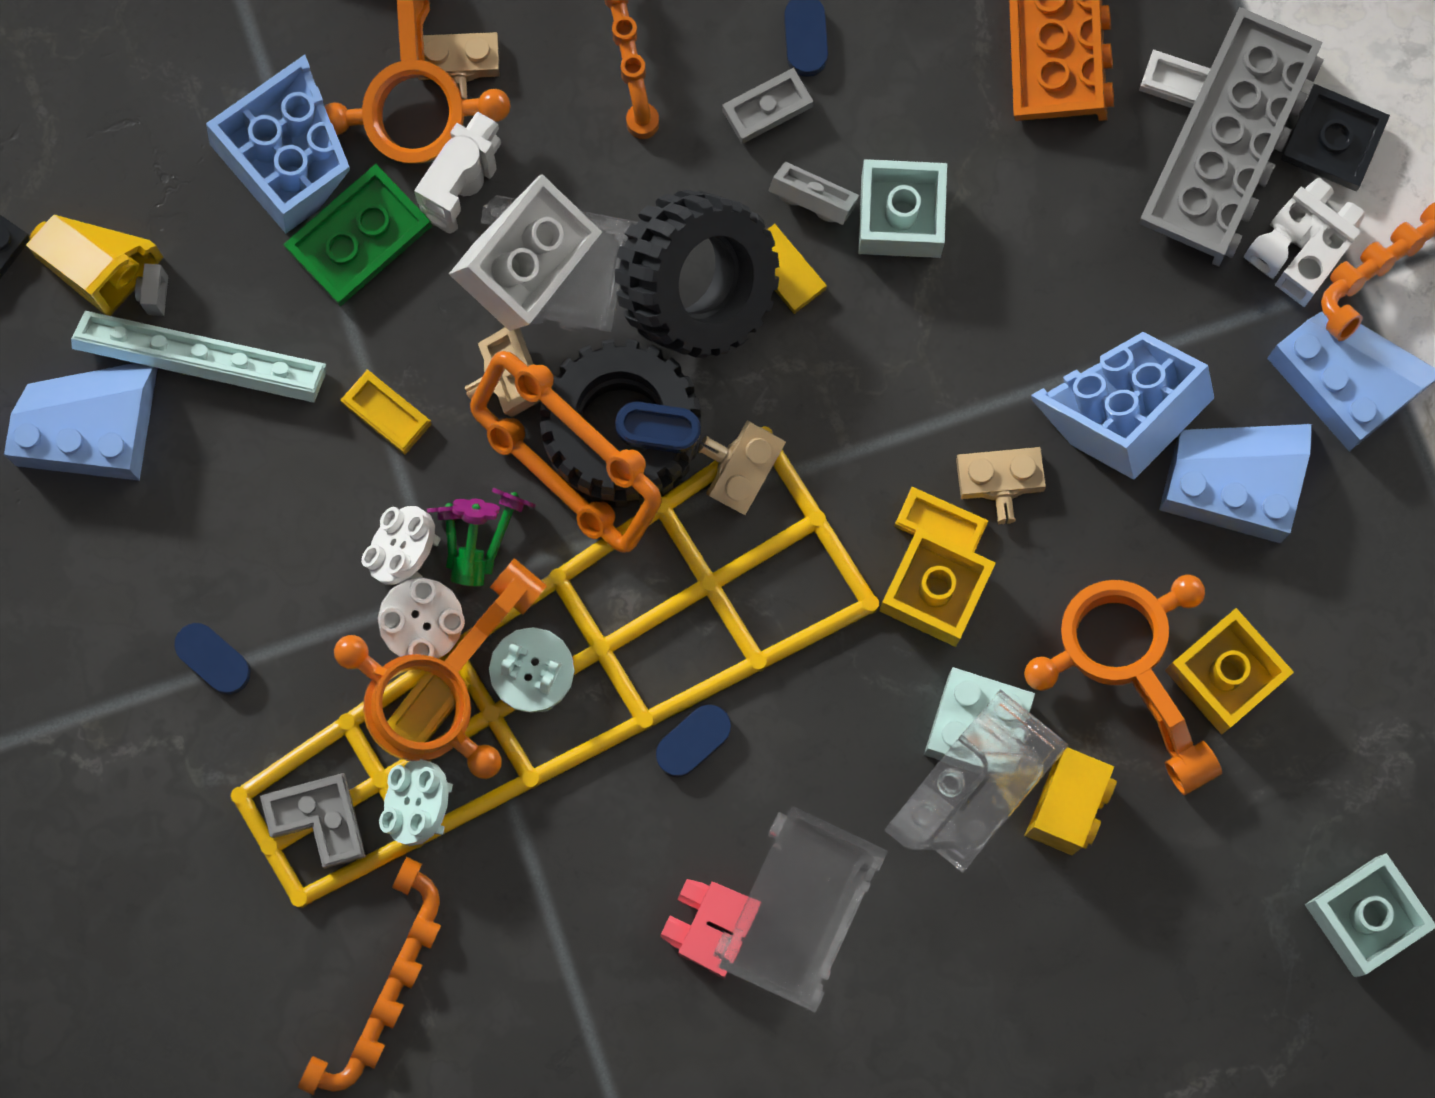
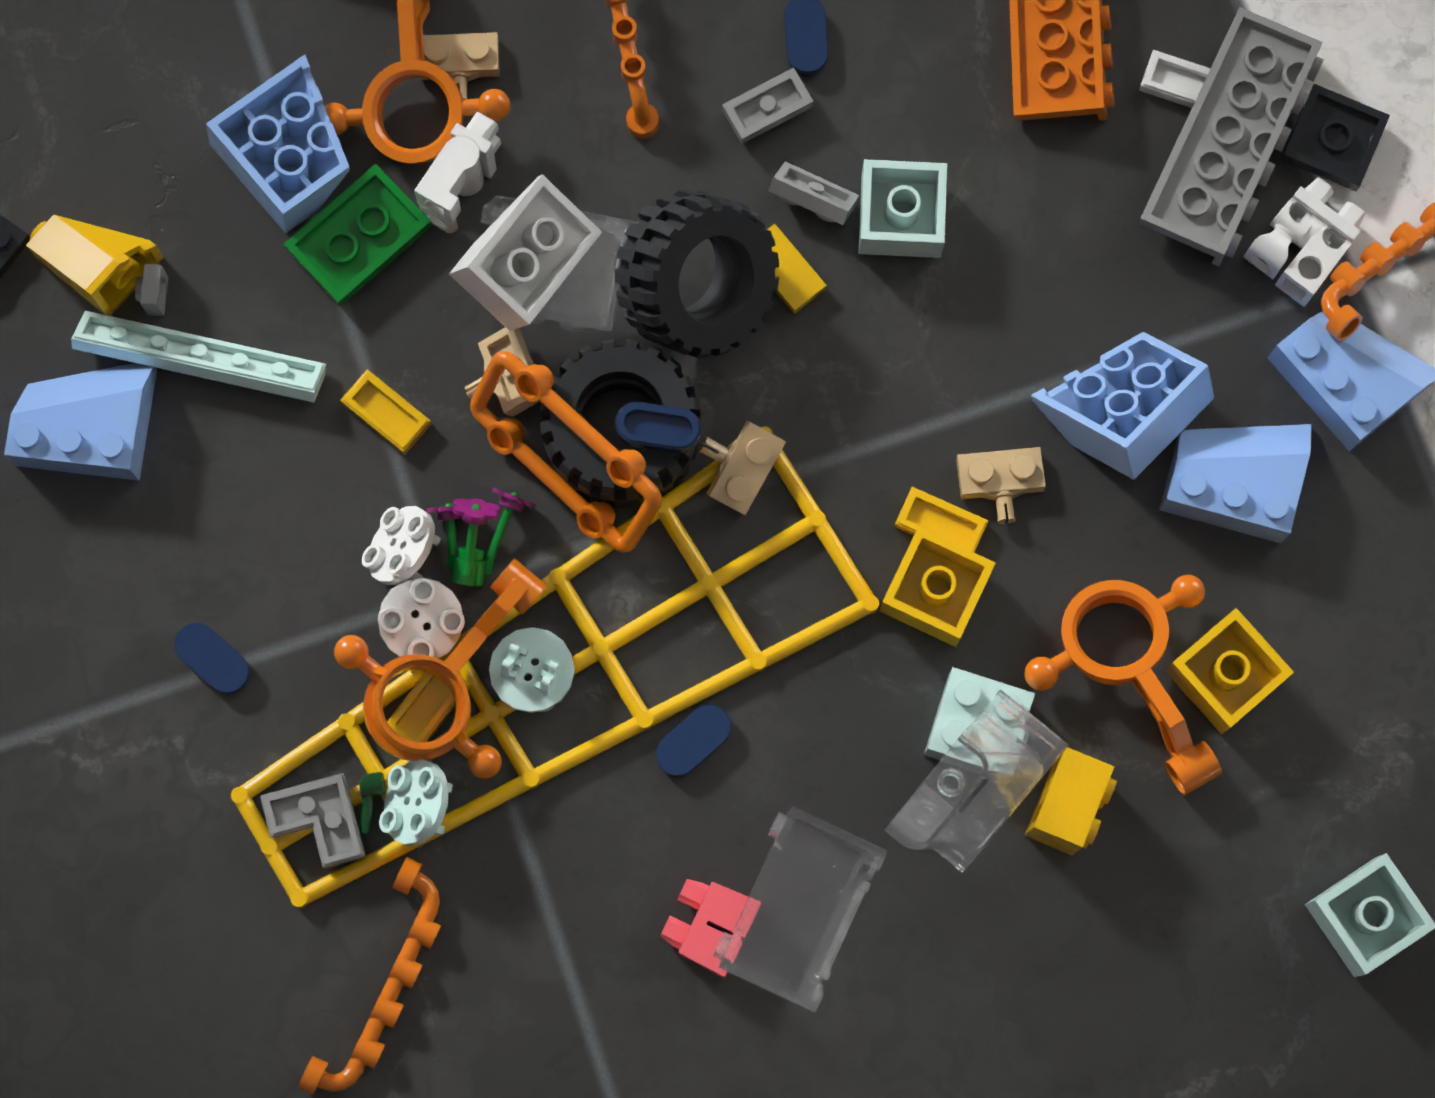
(370, 786): none -> dark green hand

